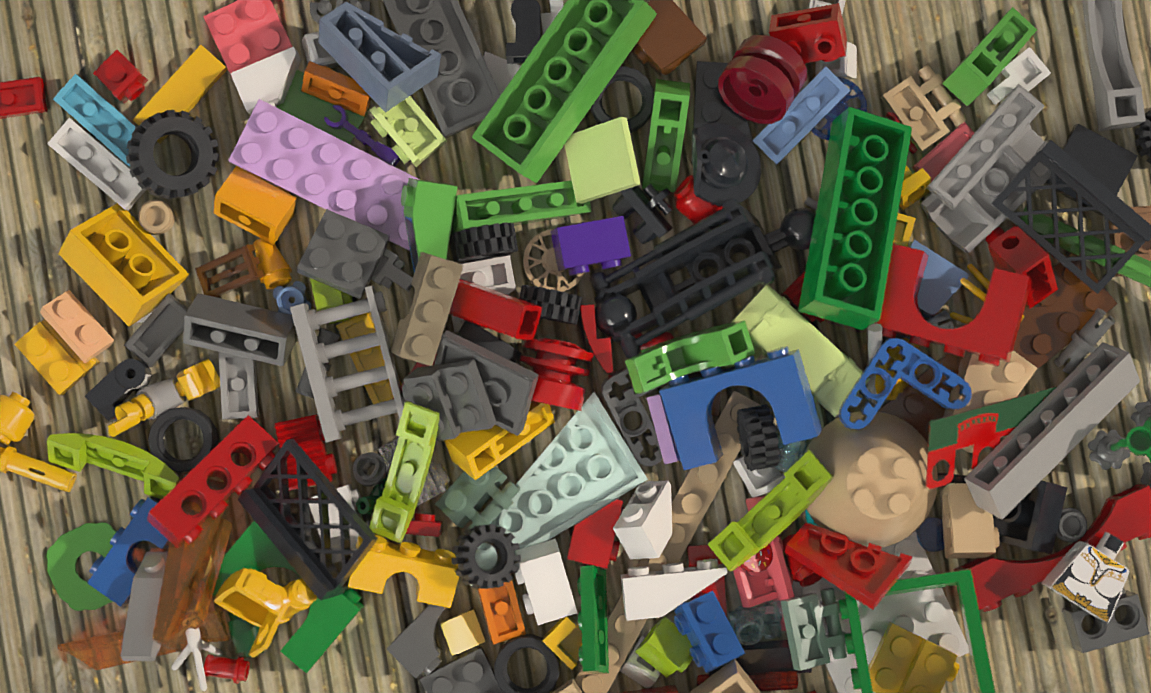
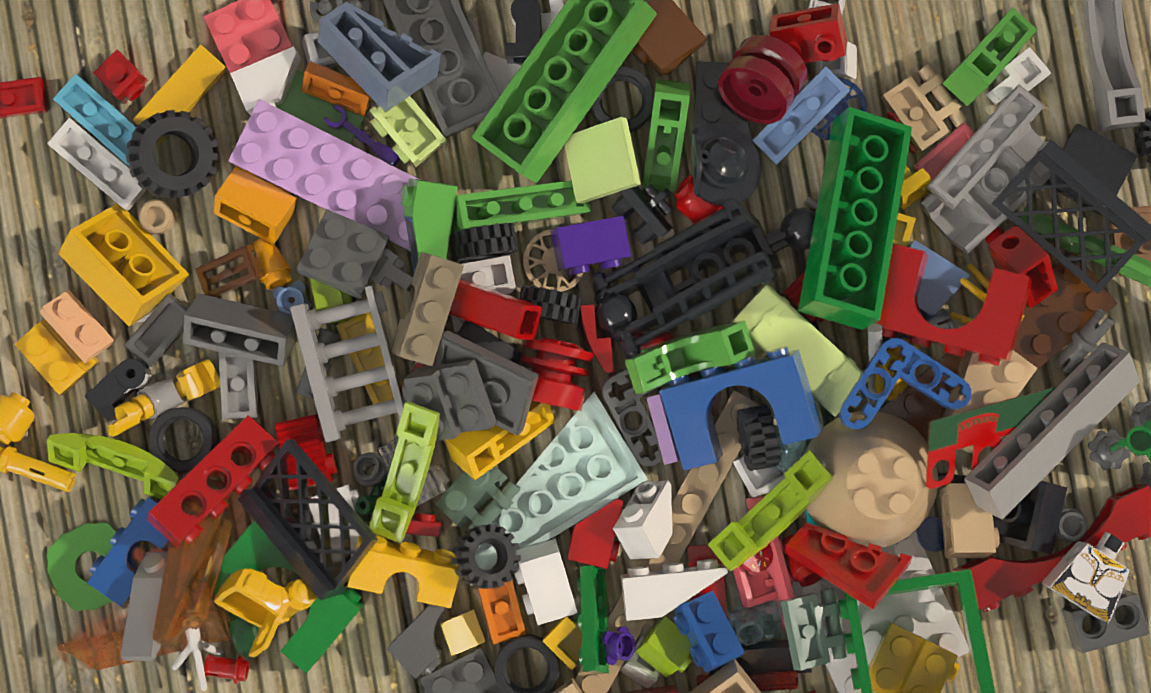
(618, 645): none -> dark purple plate

